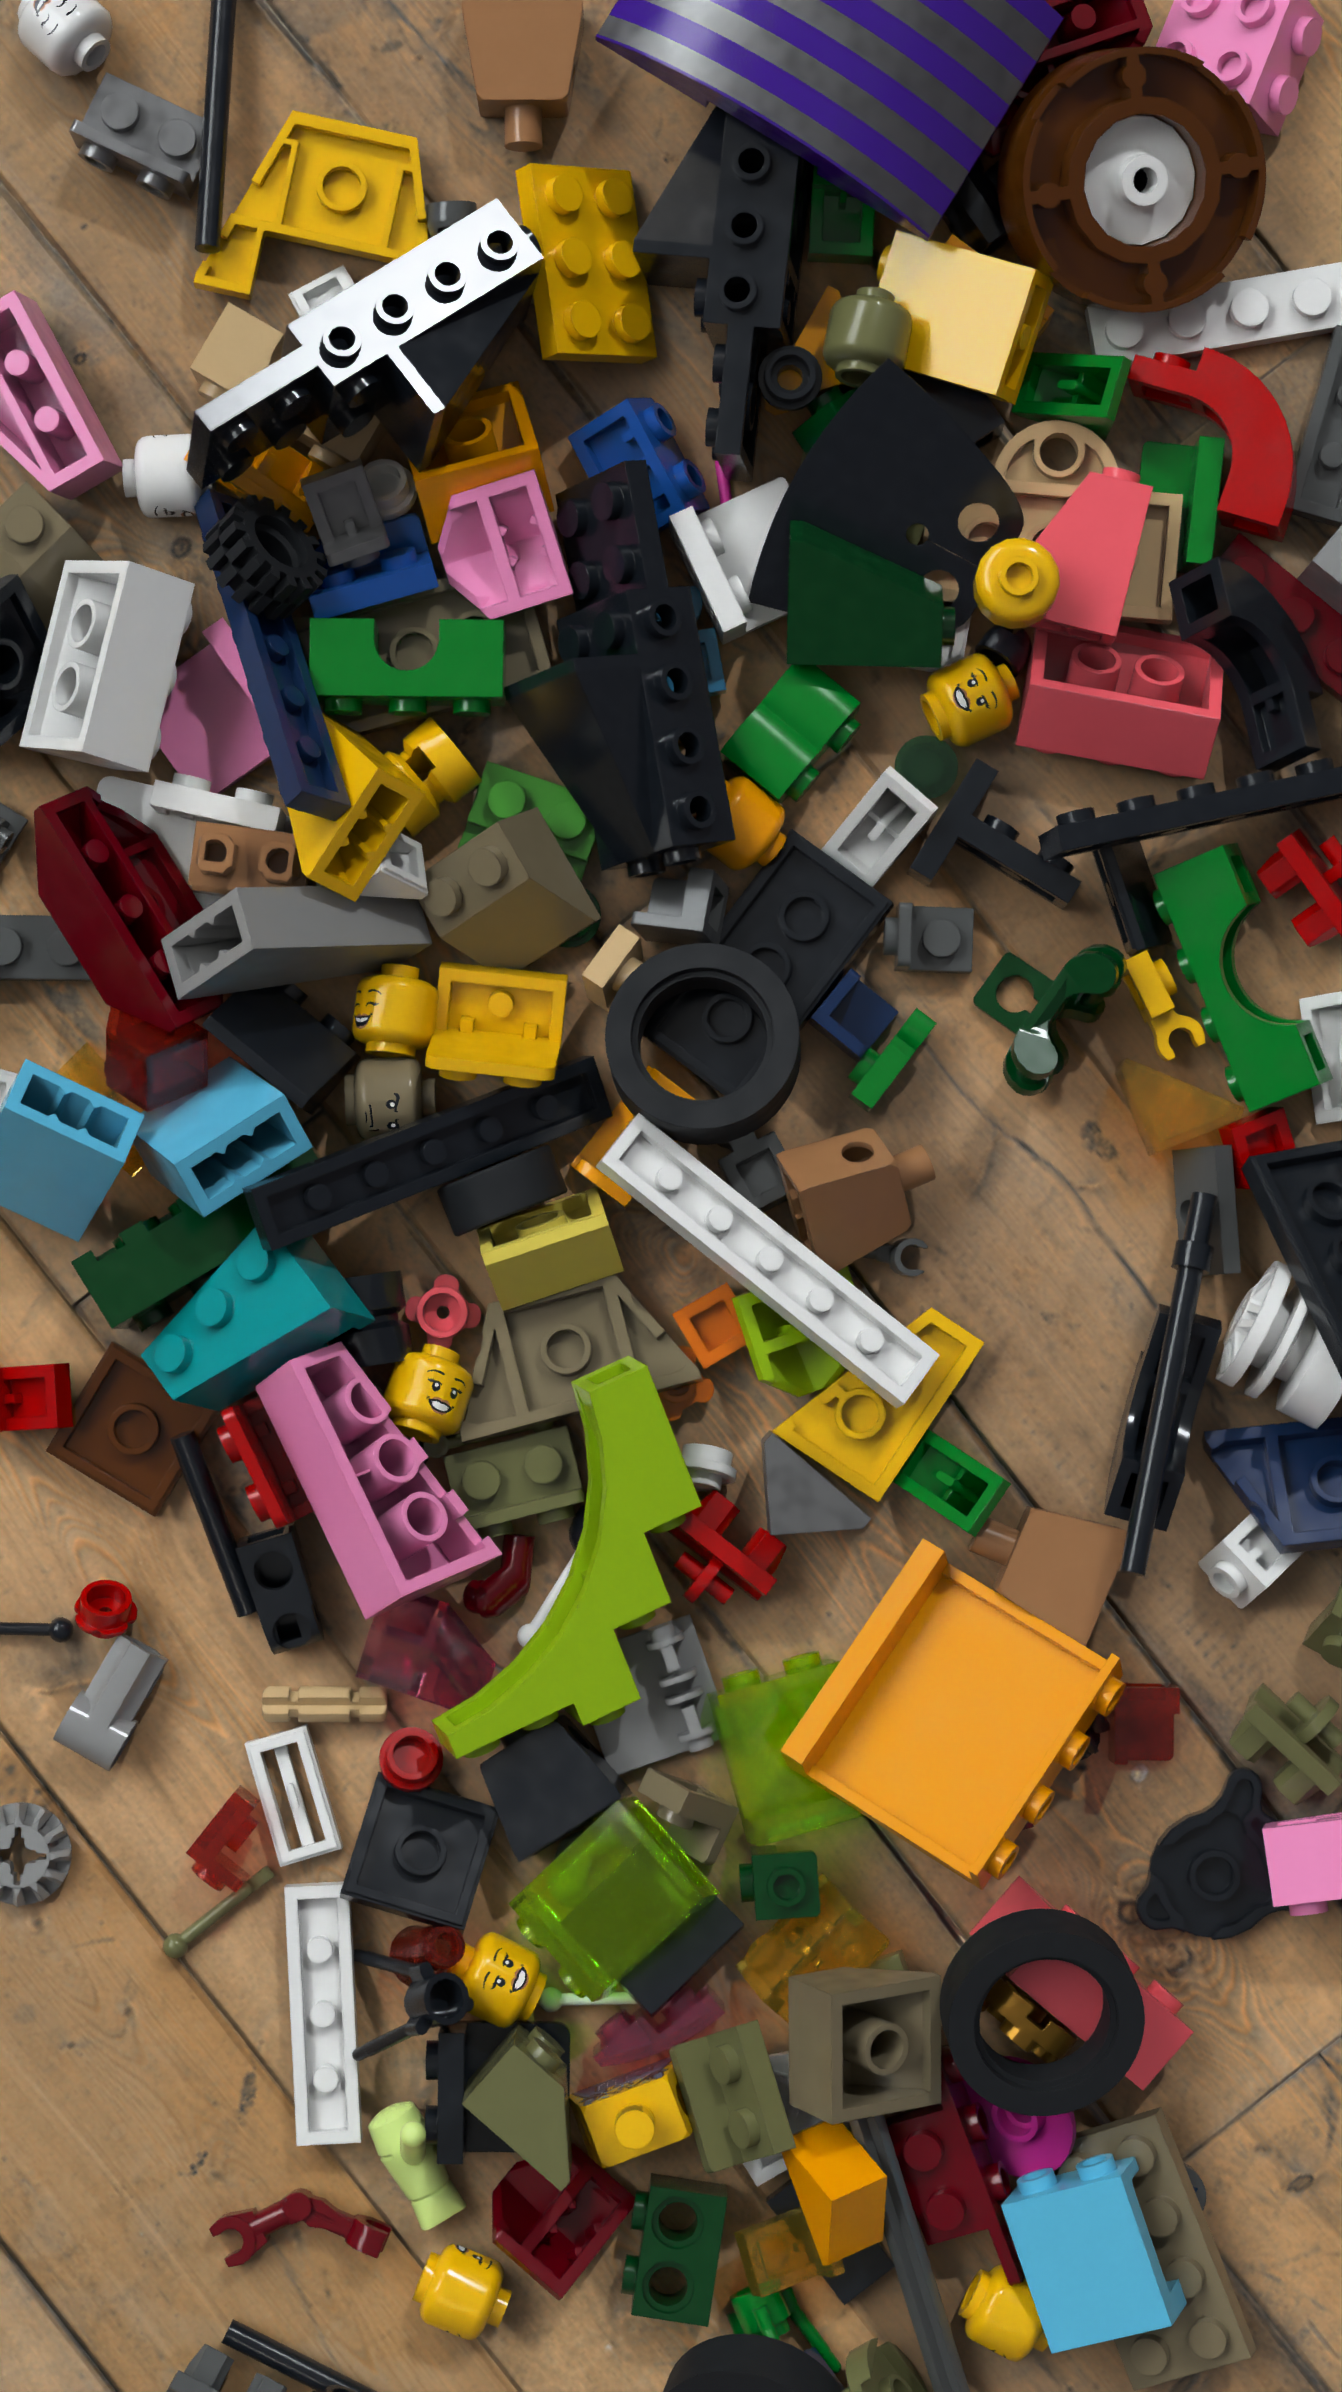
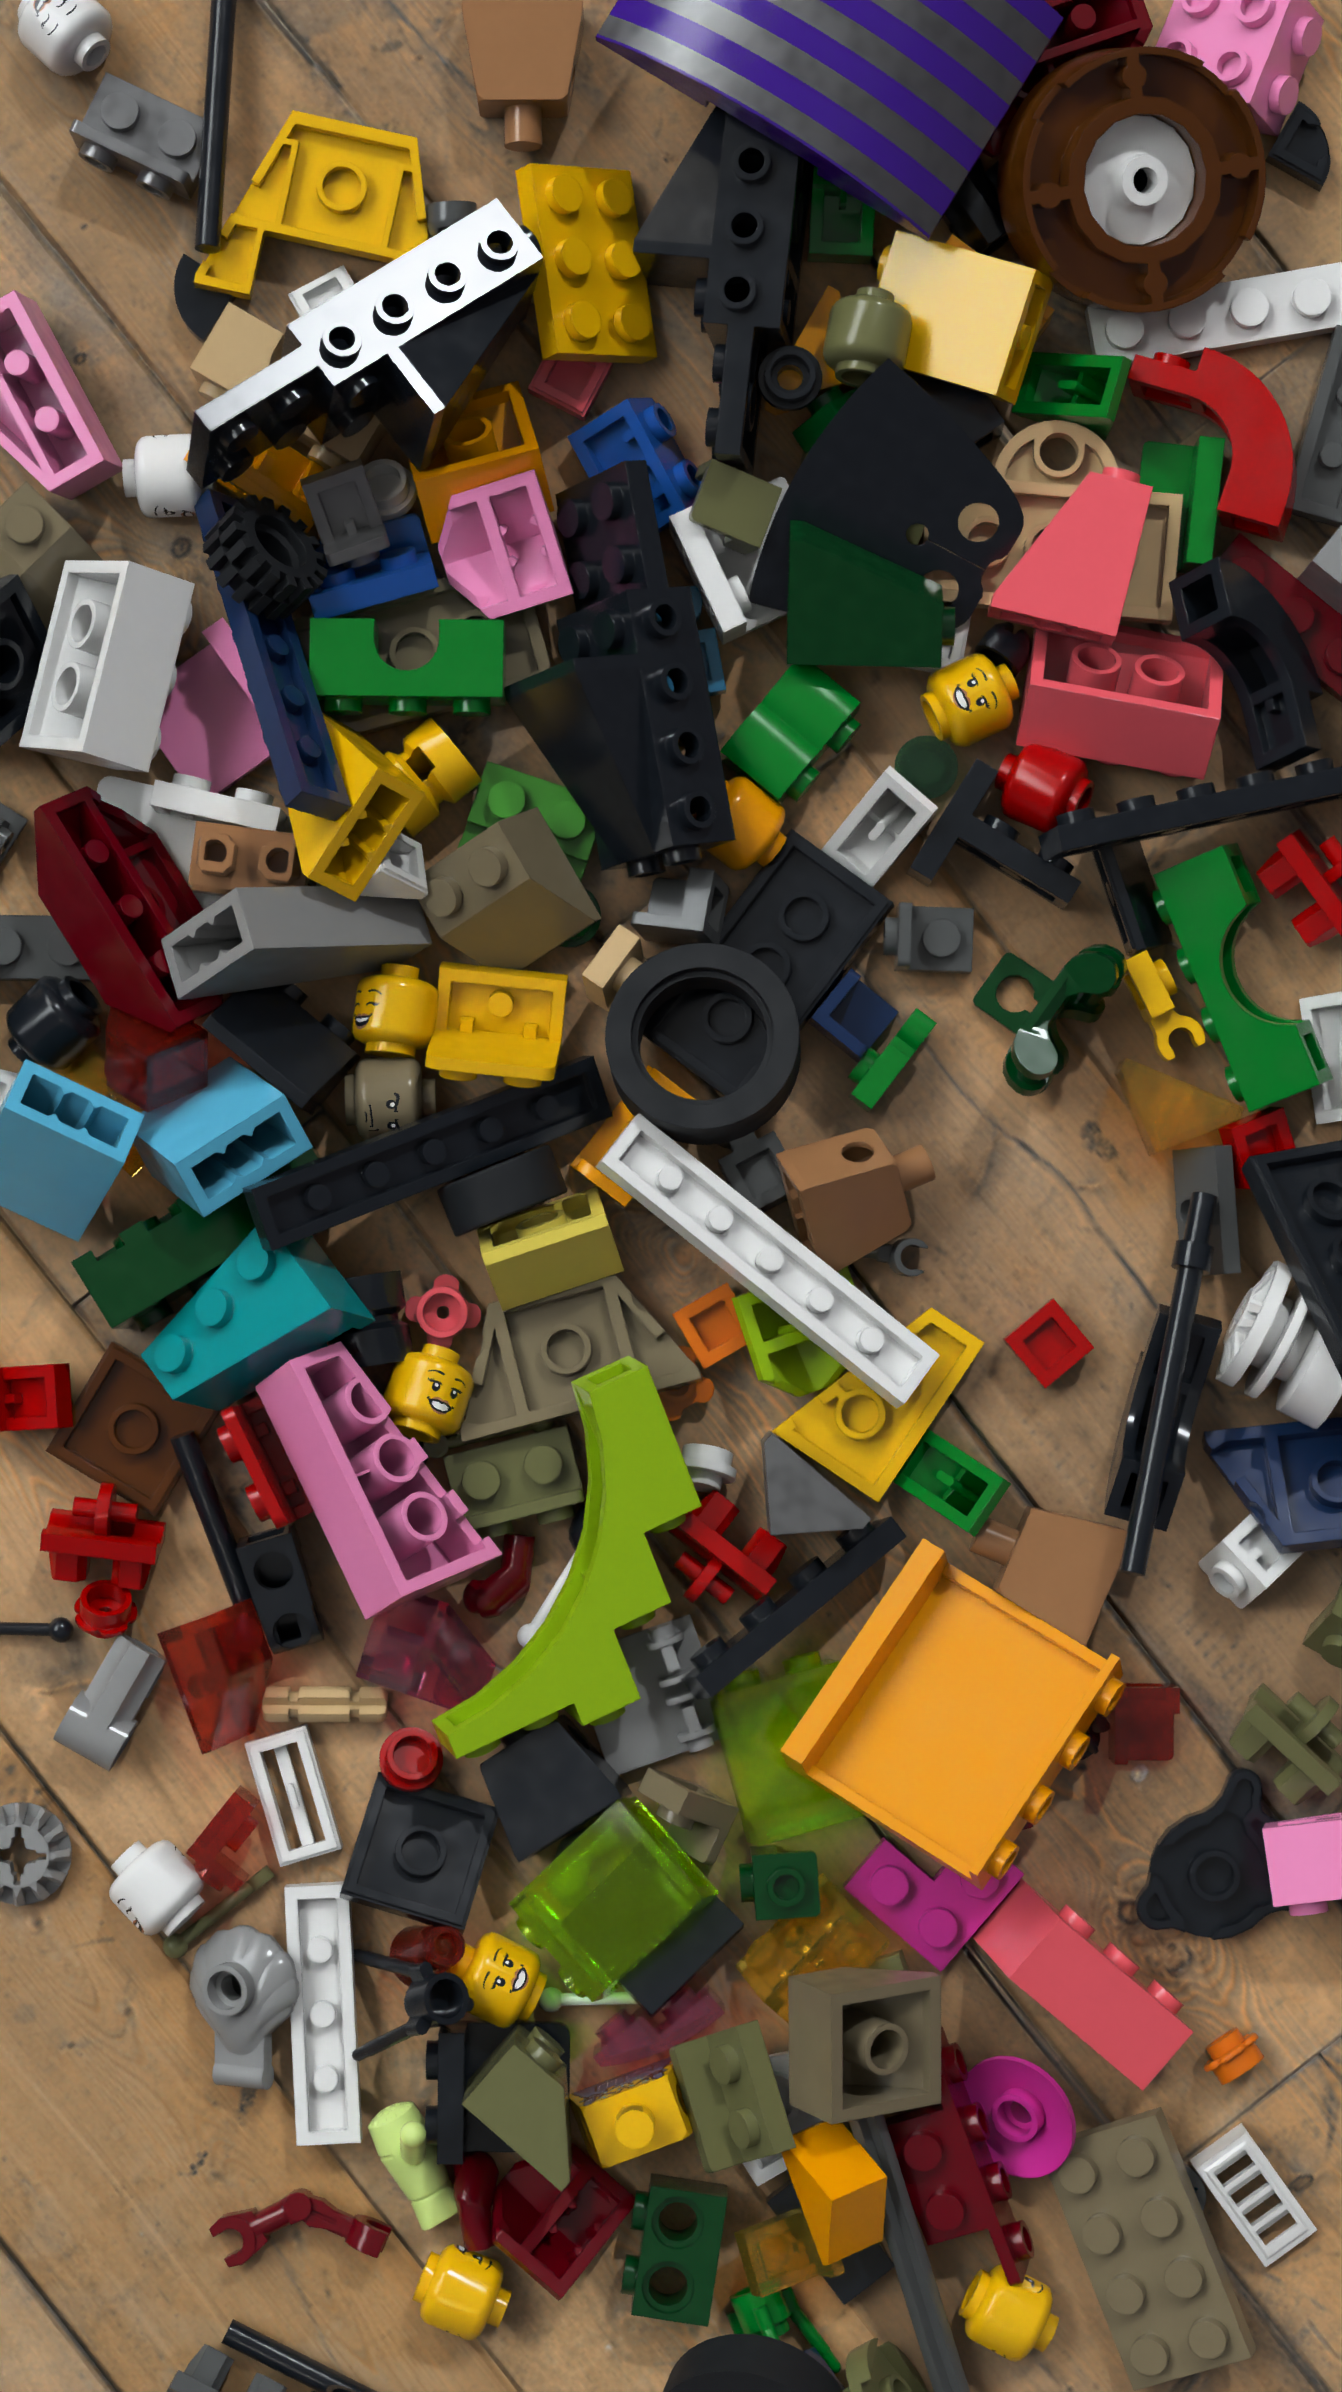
(54, 1022): none -> black head
(102, 1531): none -> red hips
(156, 1887): none -> white head
(197, 306): none -> black tile
(220, 1672): none -> clear red slope
(244, 1993): none -> light grey animal
(474, 2196): none -> dark red arm
(570, 384): none -> coral tile
(734, 505): none -> olive panel
(772, 1621): none -> black plate
(925, 1911): none -> dark pink plate
(1016, 583): yellow head -> none
(1028, 2022): pearl gold plate -> none
(1042, 786): none -> red head
(1048, 1343): none -> red plate
(1056, 2085): black tyre -> none
(1089, 2254): medium azure panel -> none
(1225, 2153): none -> white slope
(1232, 2055): none -> orange plate
(1302, 148): none -> black tile

